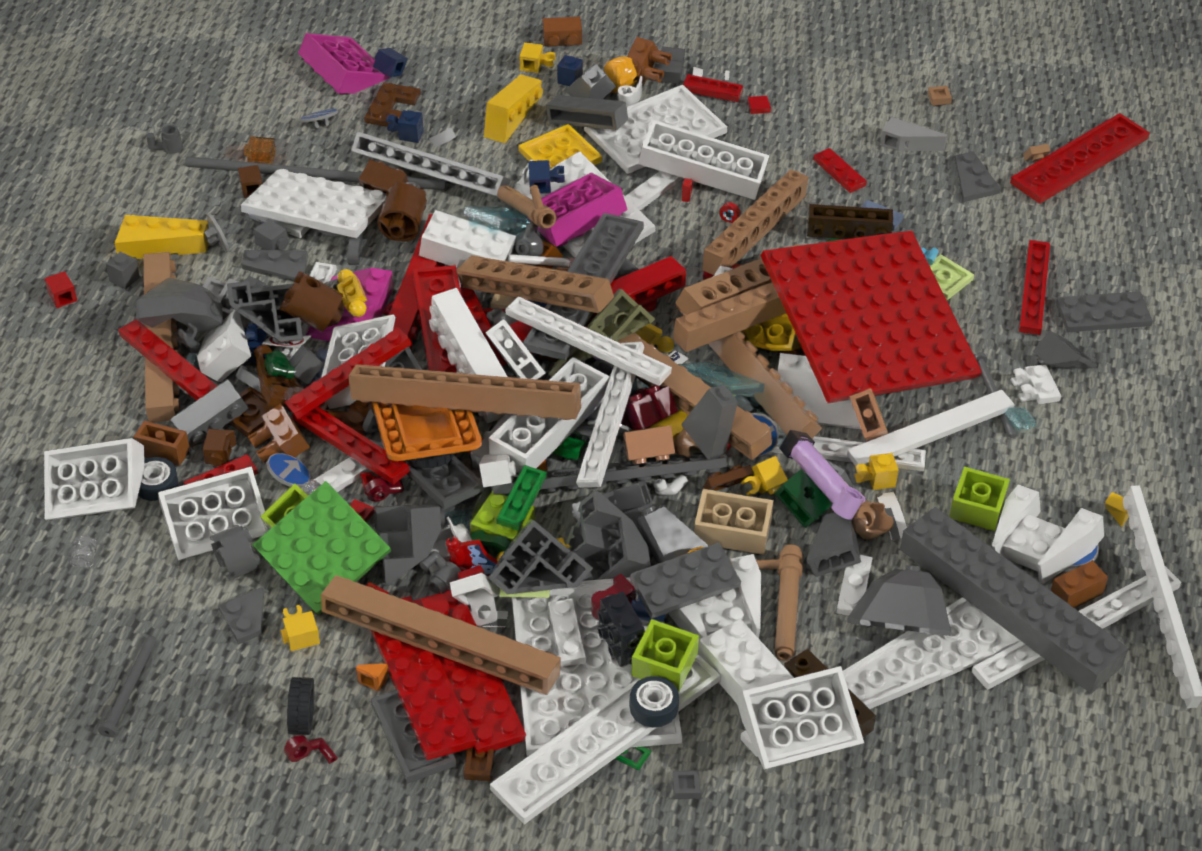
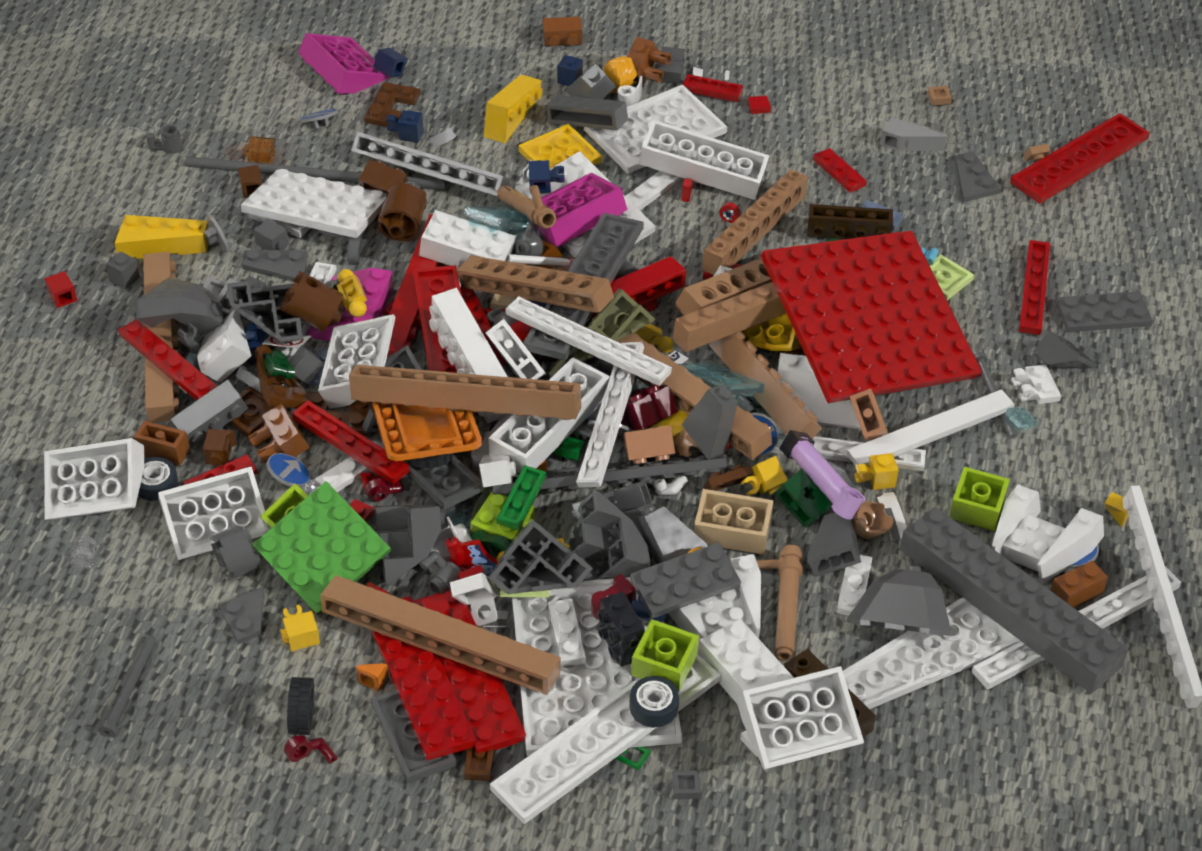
(339, 377): red plate -> none
(532, 58): yellow brick -> none

